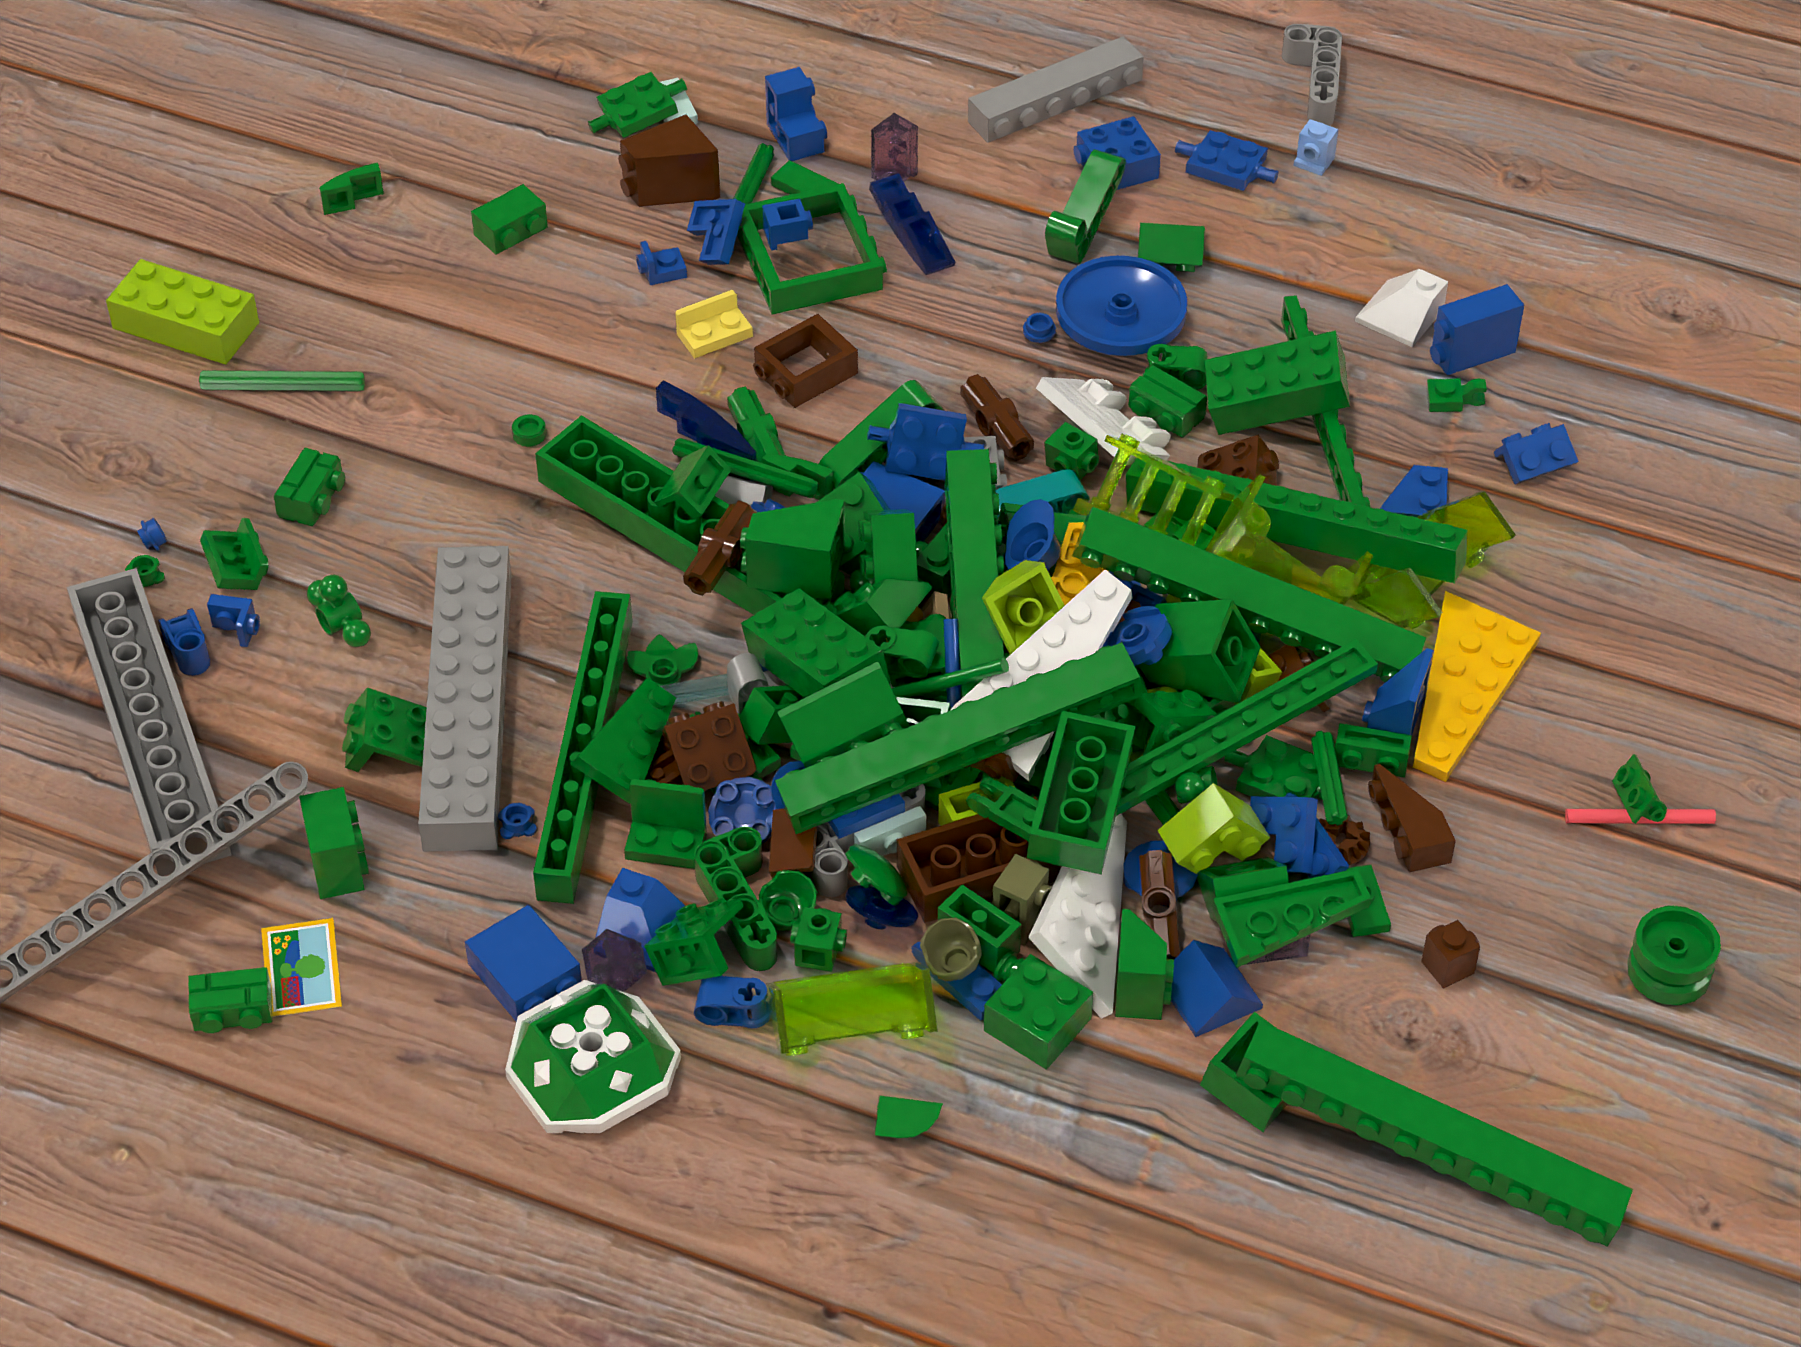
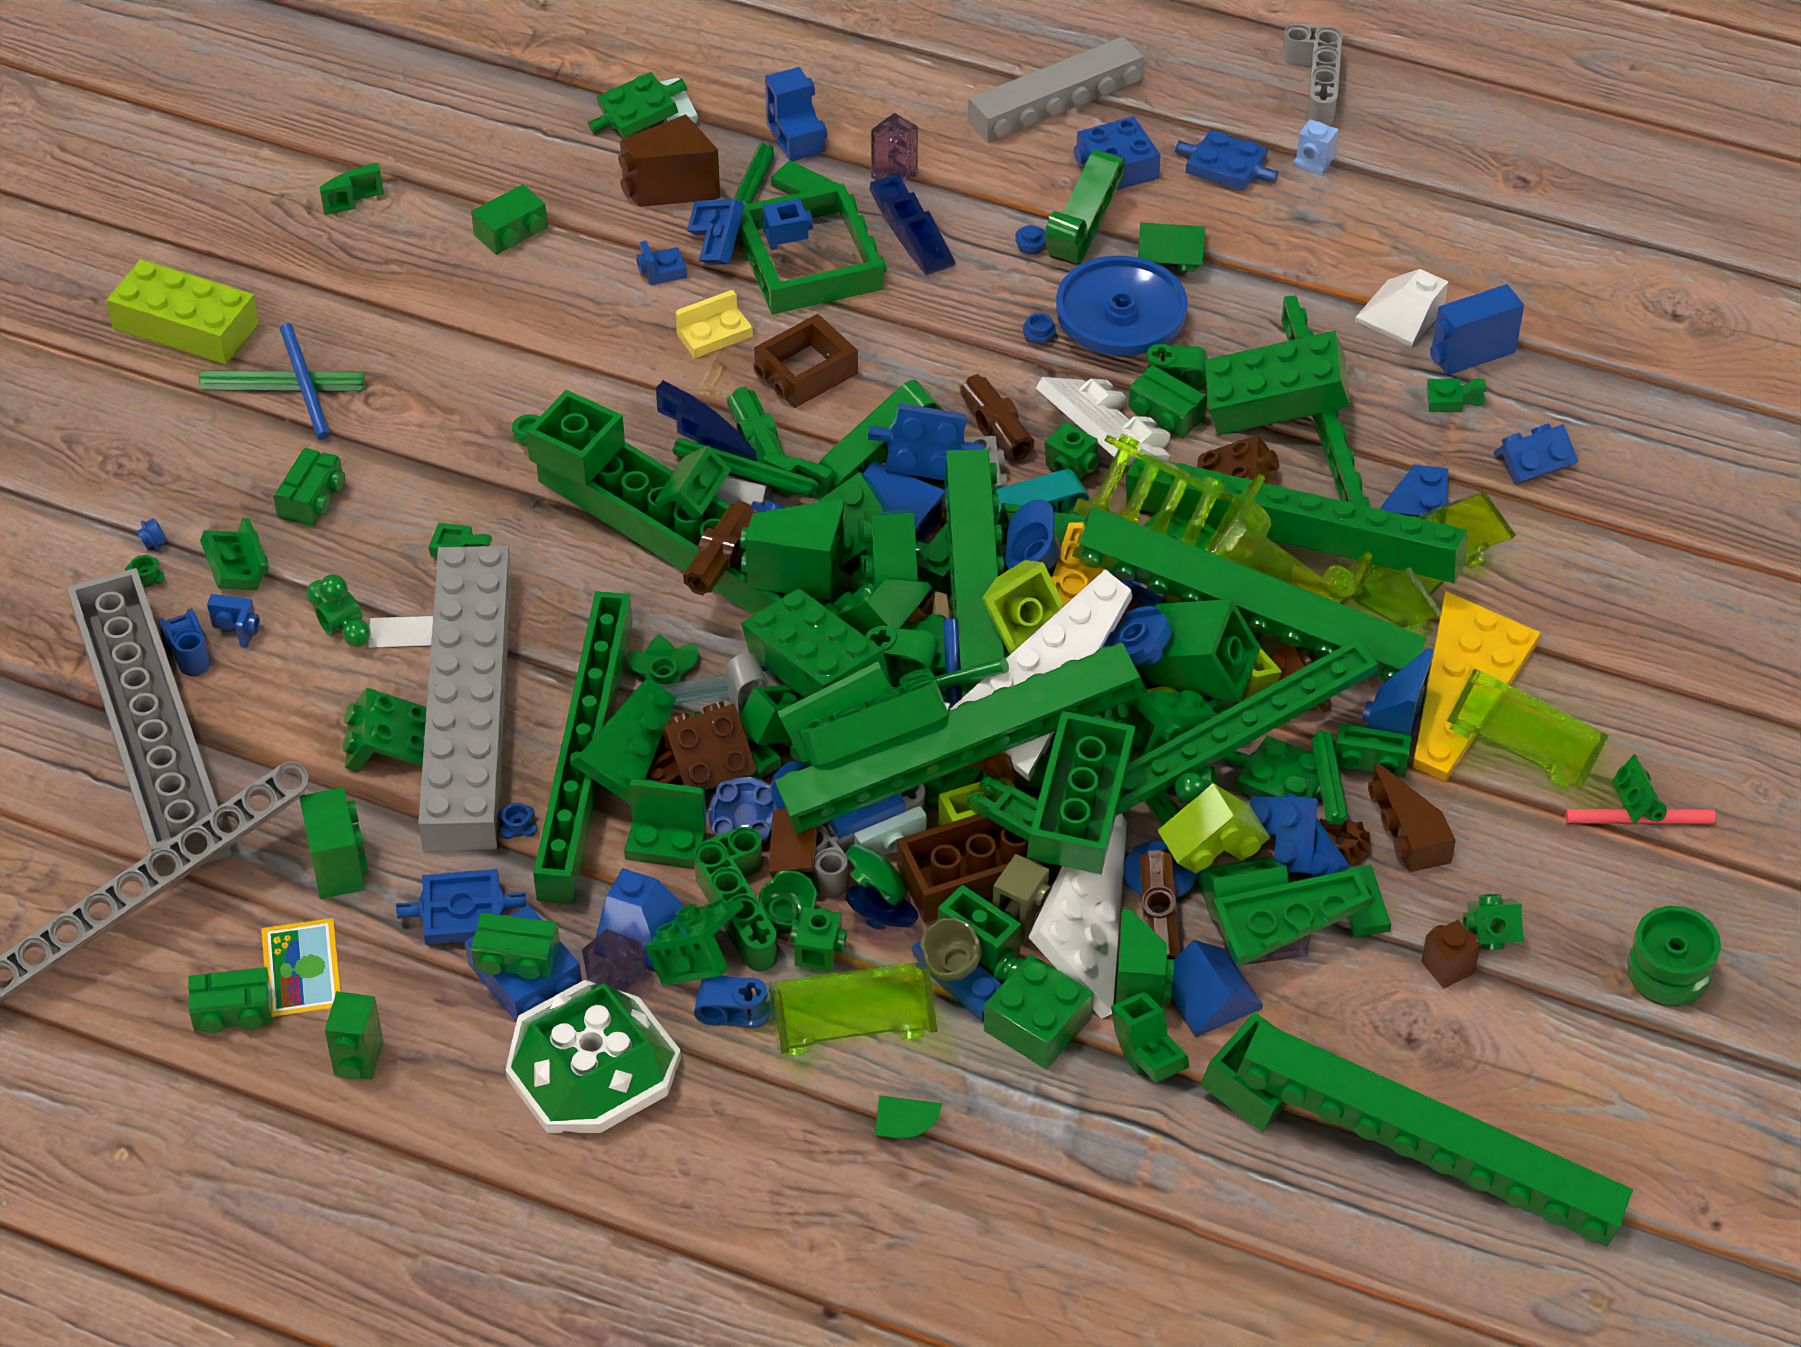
(304, 381): none -> blue bar
(354, 1035): none -> green brick
(401, 631): none -> white sticker
(454, 902): none -> blue plate
(456, 536): none -> green plate
(515, 946): none -> green brick
(575, 437): none -> green brick
(875, 719): none -> green beam
(1030, 239): none -> blue plate
(1144, 1038): none -> green brick
(1494, 921): none -> green brick
(1526, 727): none -> clear neon green windscreen

